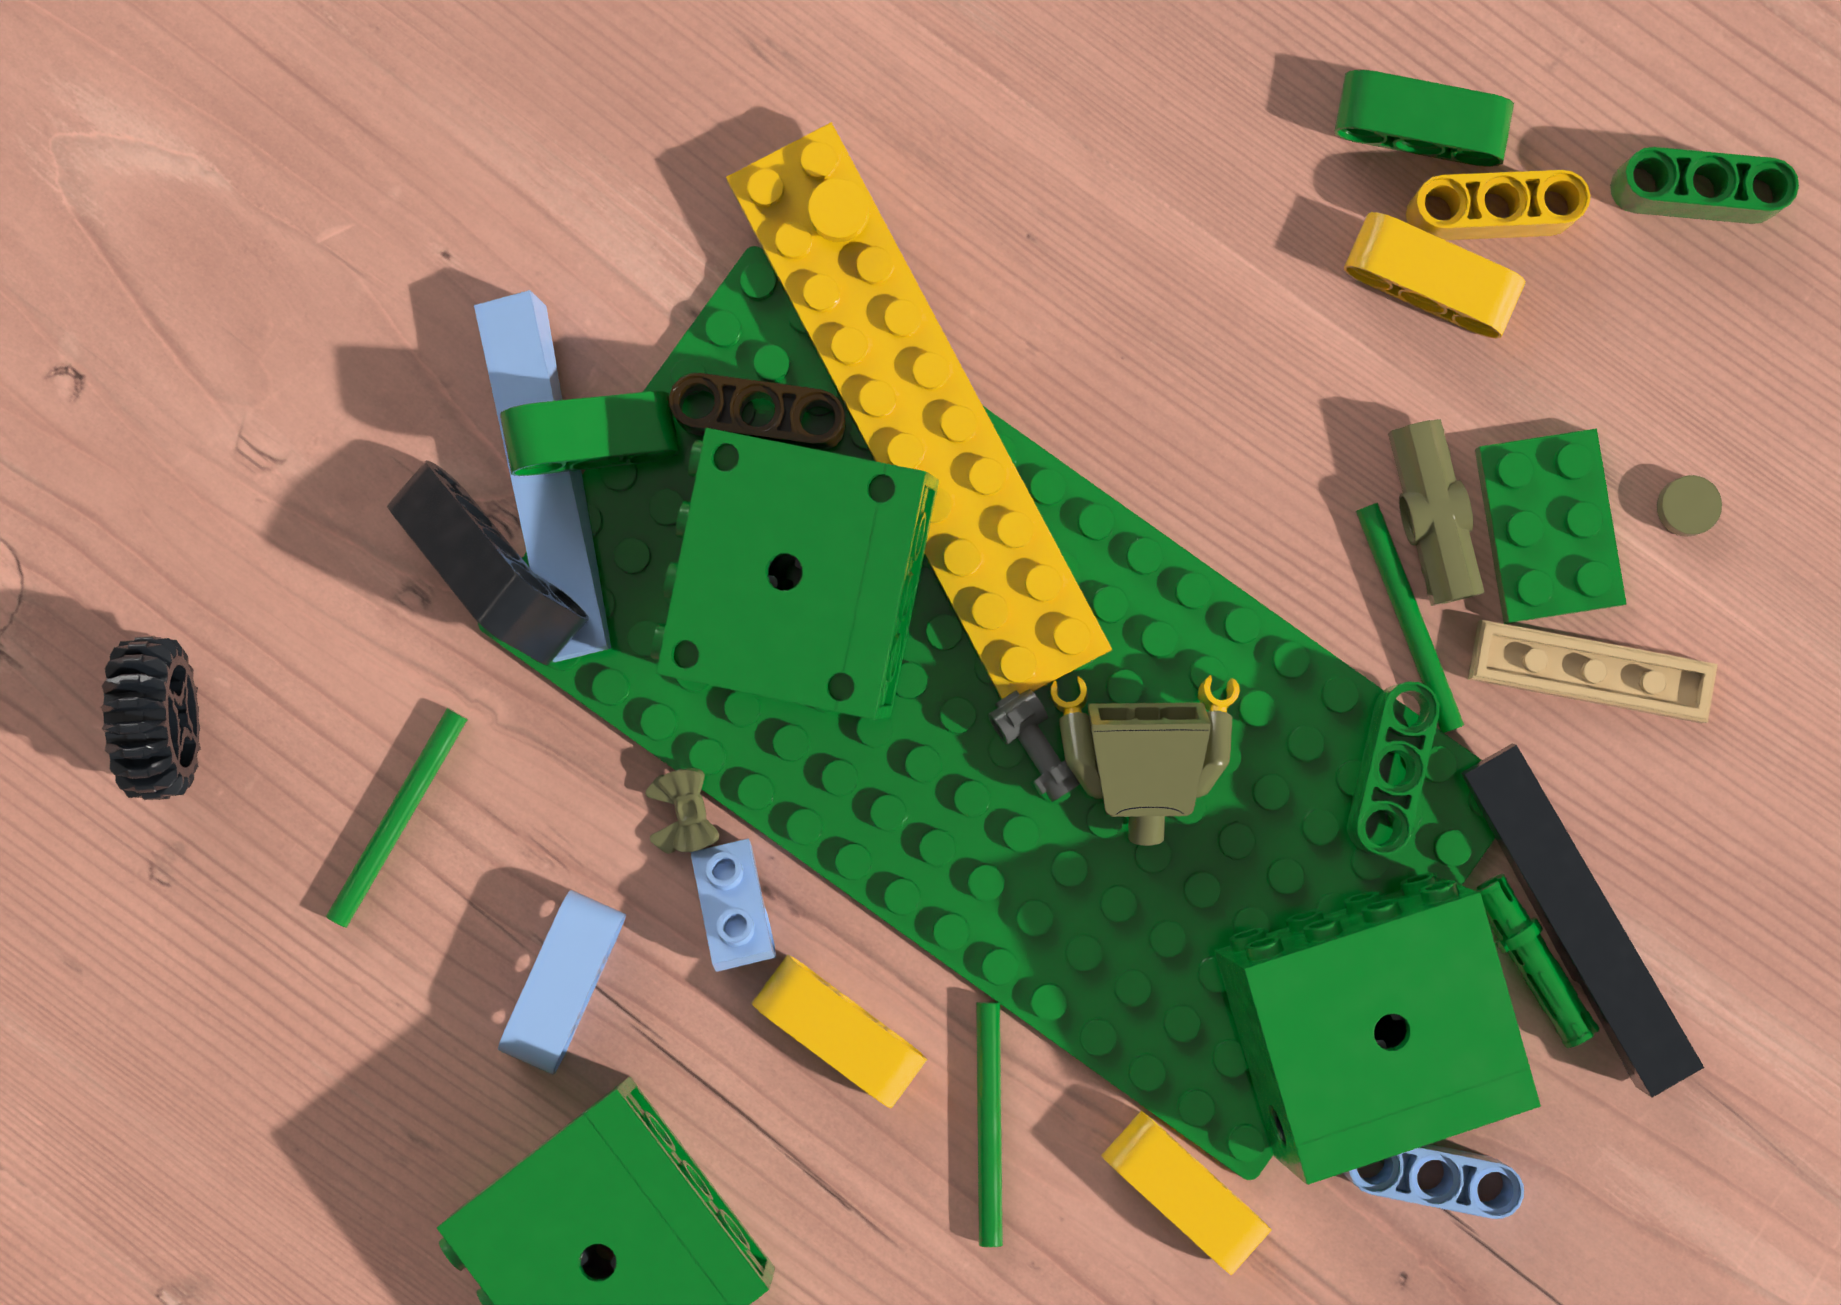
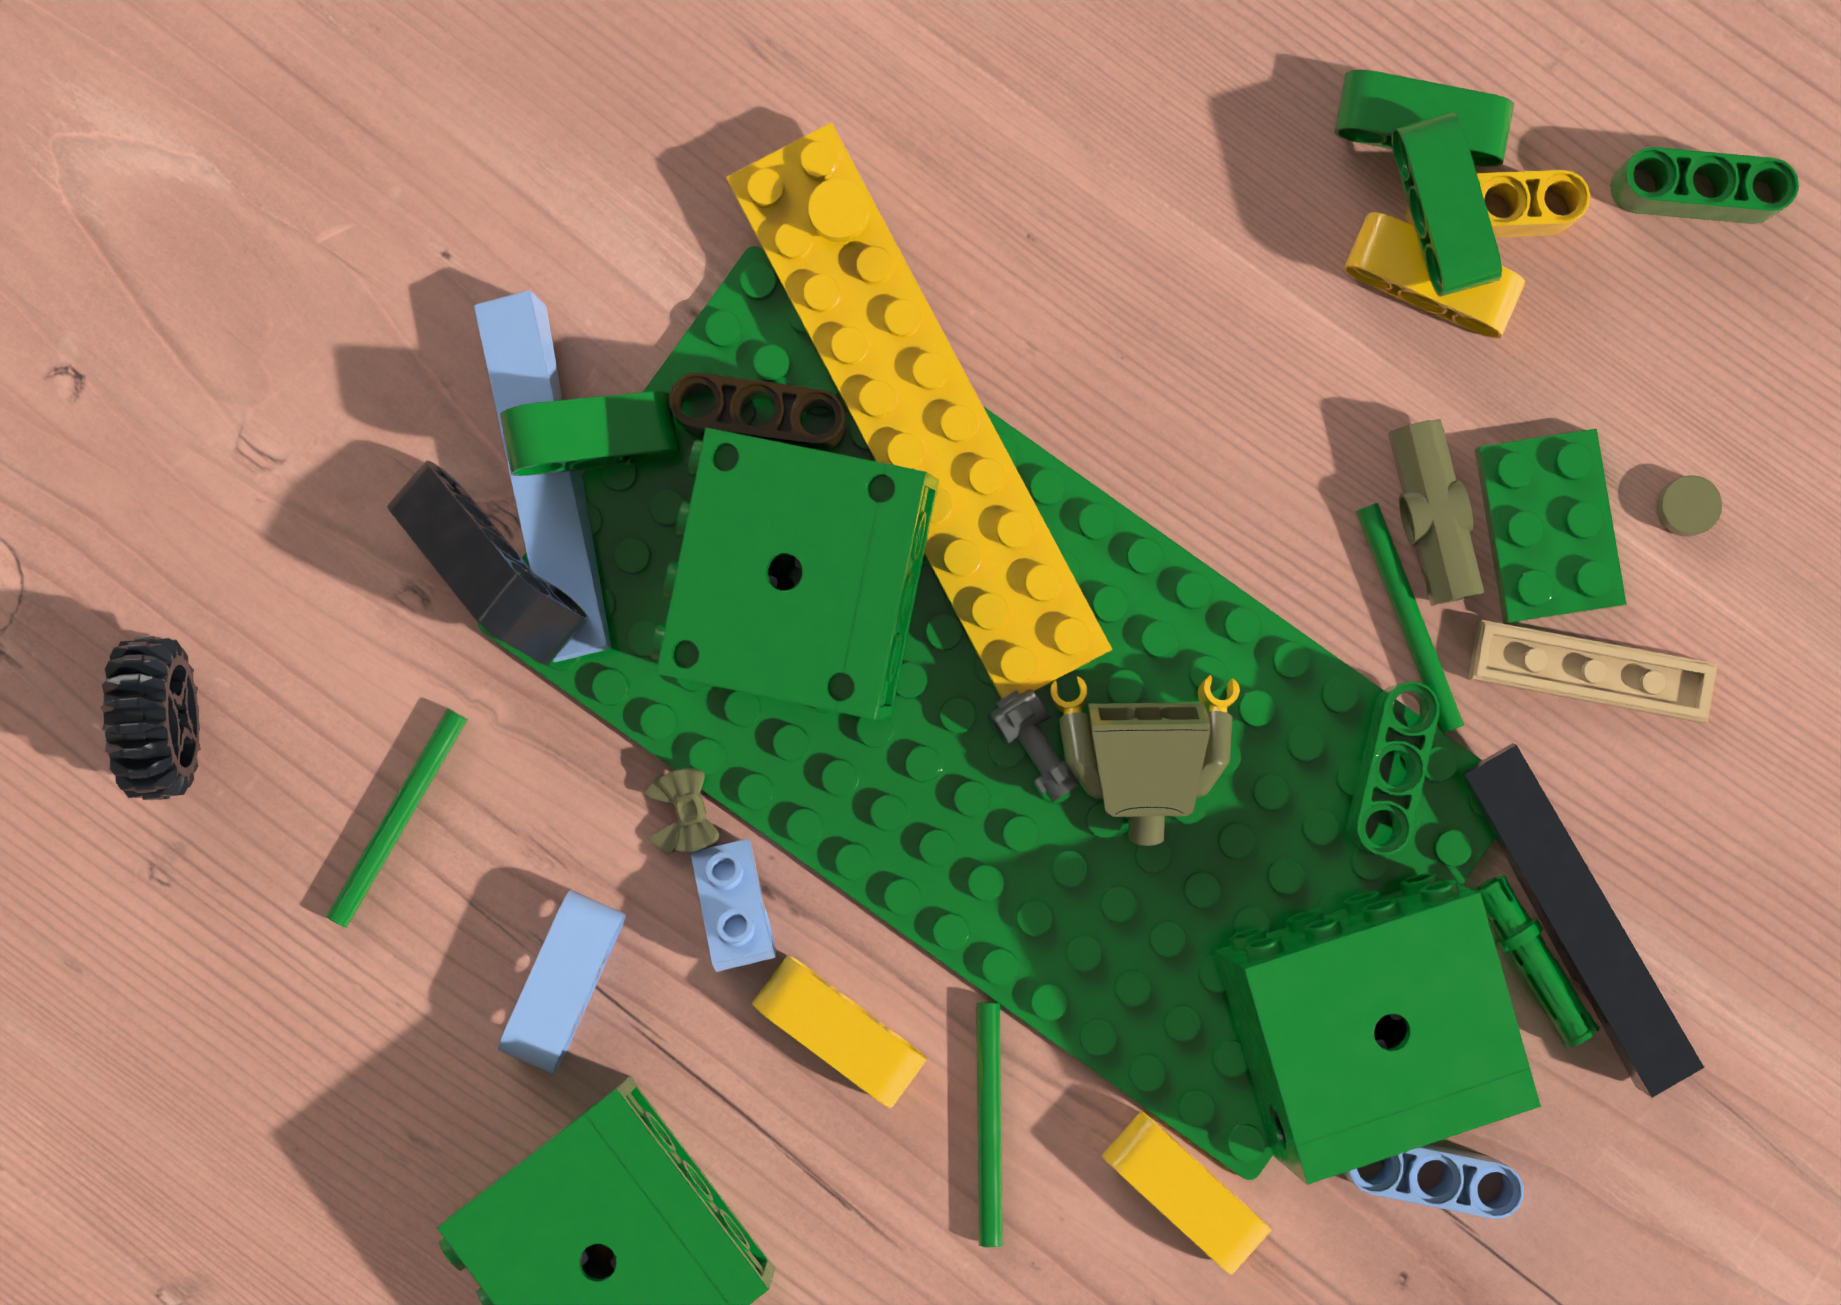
(1446, 204): none -> green beam

